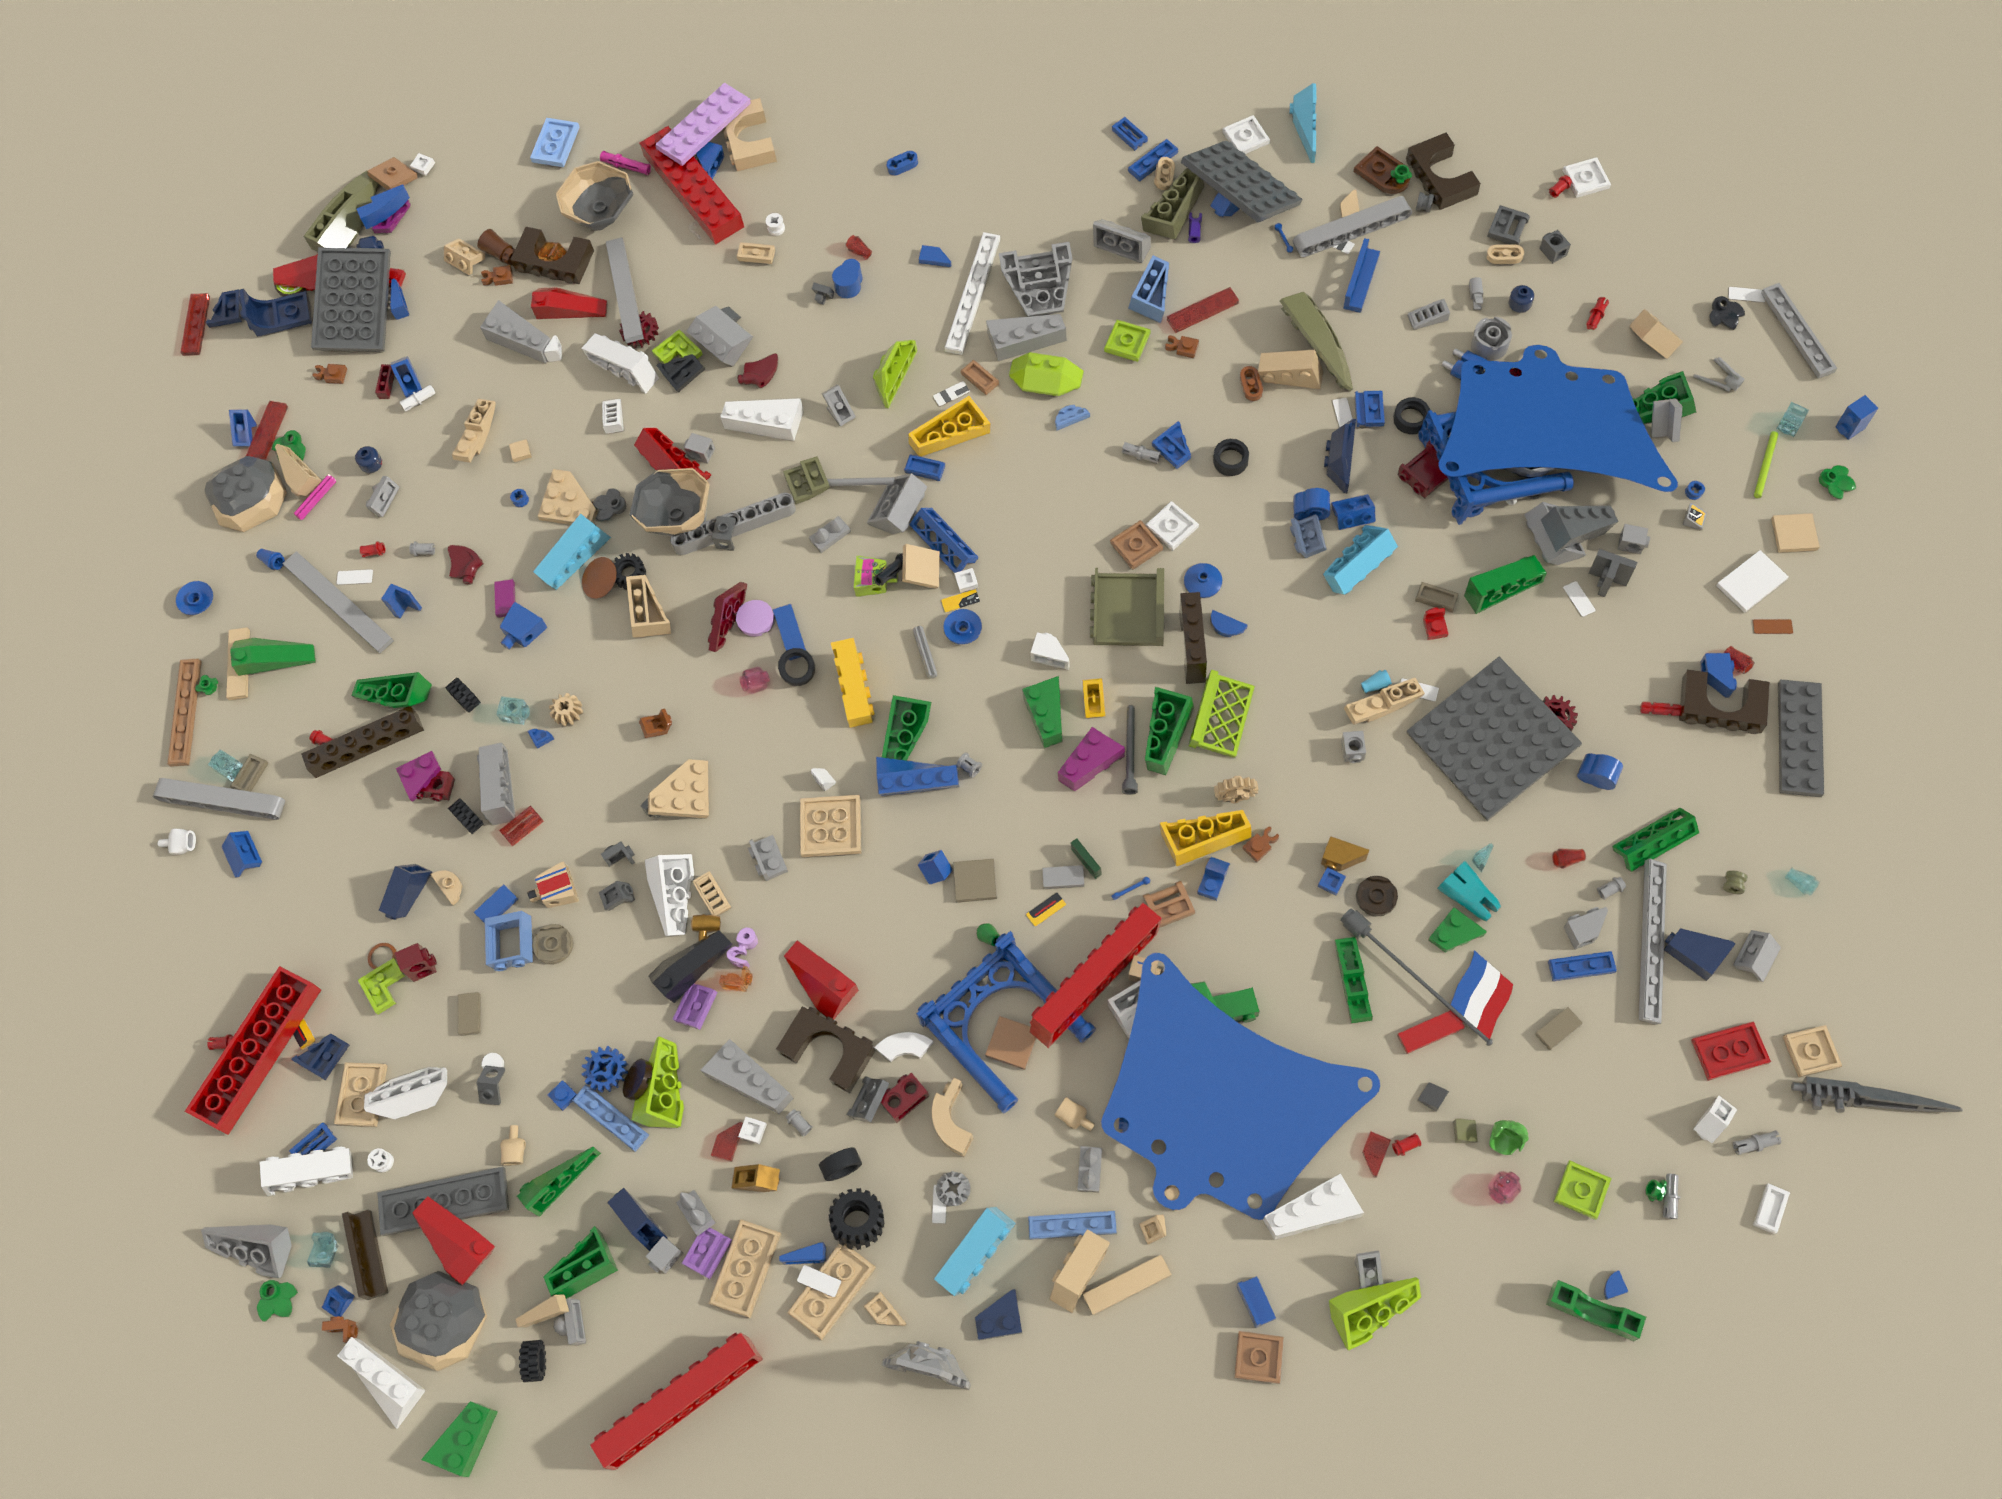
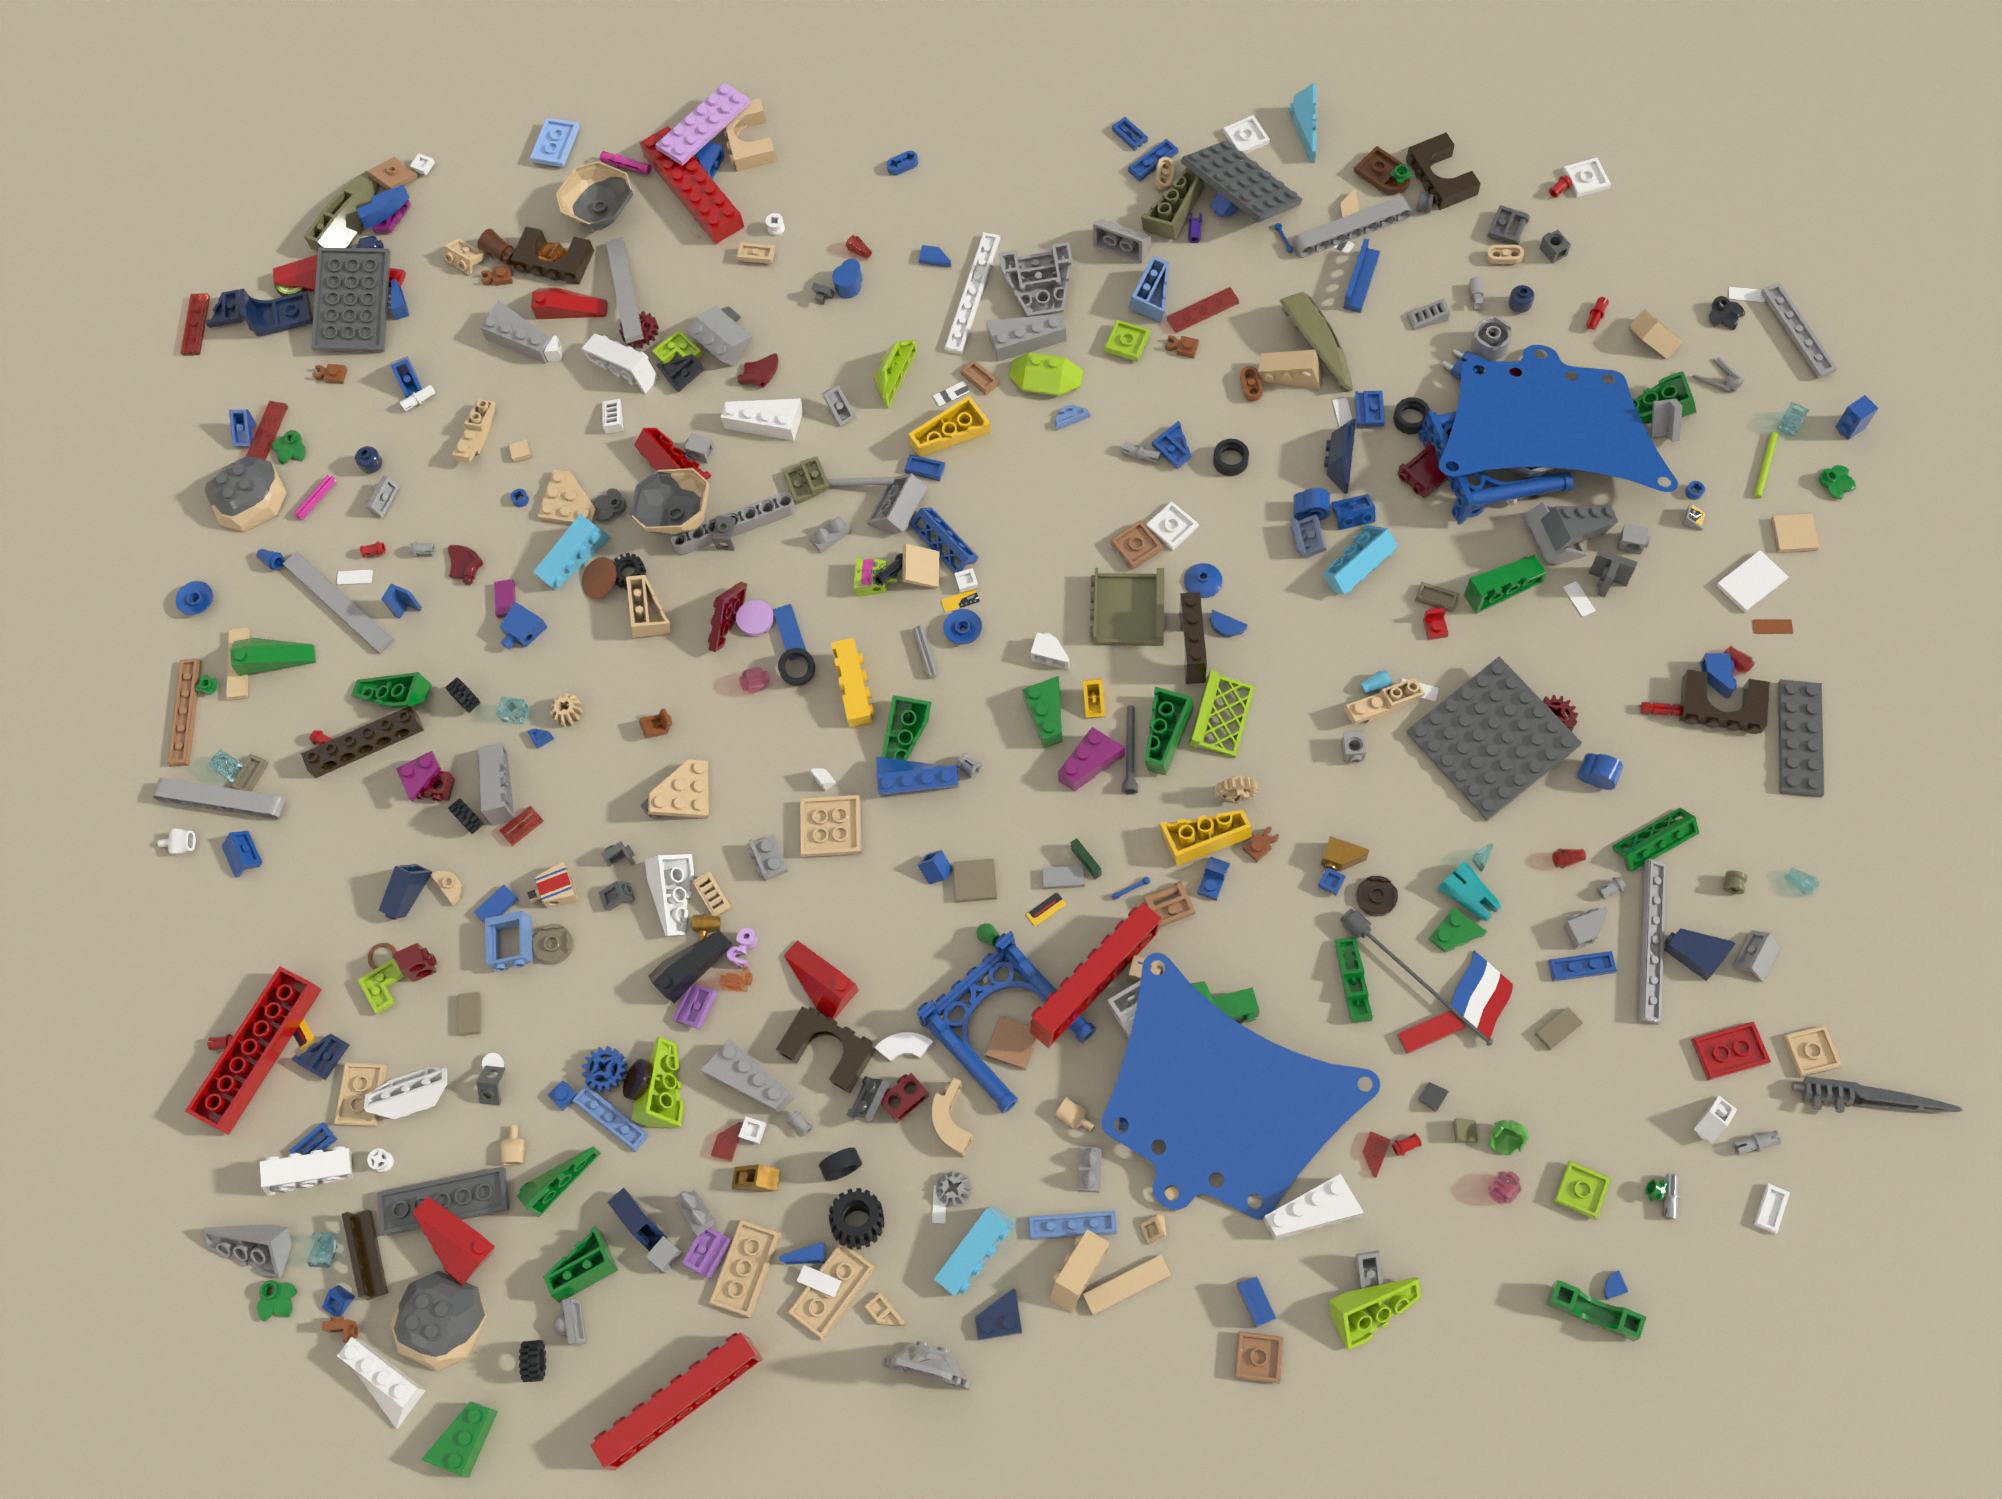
(296, 472): tan slope -> none
(385, 382): dark red piece -> none
(548, 1309): tan piece -> none

